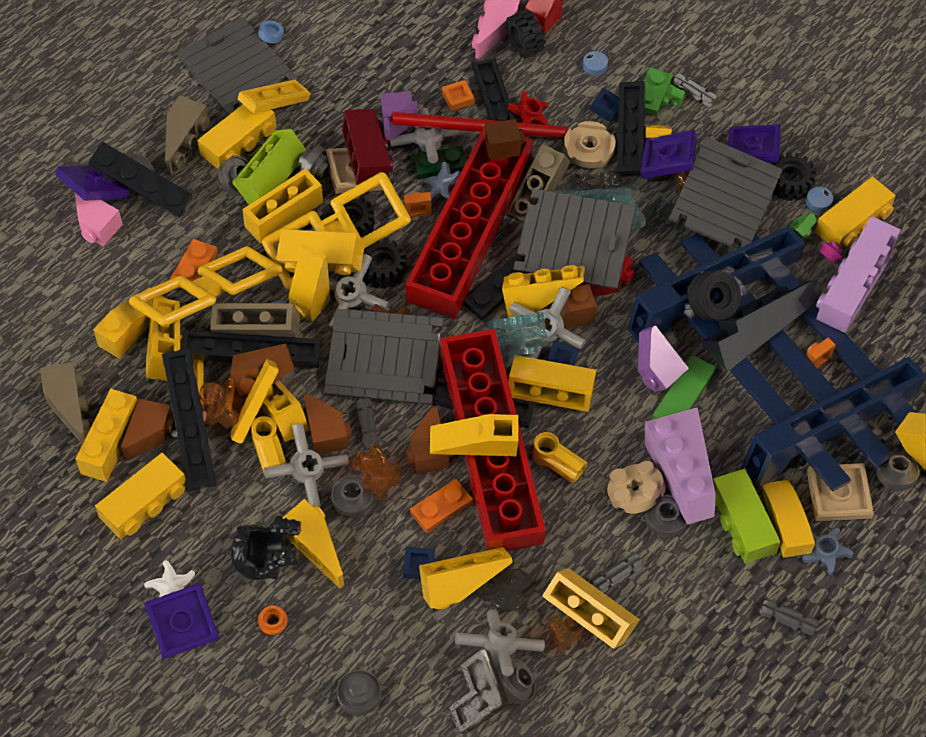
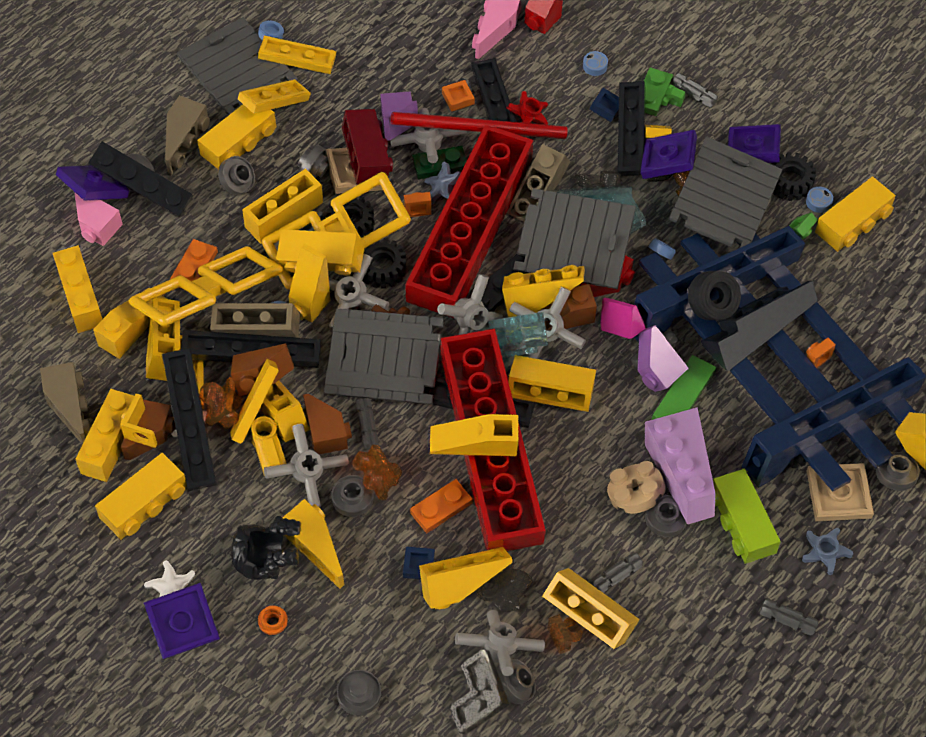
(78, 288): none -> yellow brick
(130, 419): none -> yellow bracket
(270, 165): lime brick -> none
(297, 54): none -> yellow tile
(419, 449): dark orange slope -> none
(471, 312): none -> light grey bar
(503, 139): reddish brown brick -> none
(525, 33): black tyre -> none
(559, 459): yellow piece -> none
(563, 353): dark blue plate -> none
(589, 157): tan plate -> none
(621, 318): none -> dark pink slope
(662, 248): none -> medium blue tile
(788, 518): yellow slope -> none
(831, 251): dark pink plate -> none
(857, 275): lavender wedge -> none

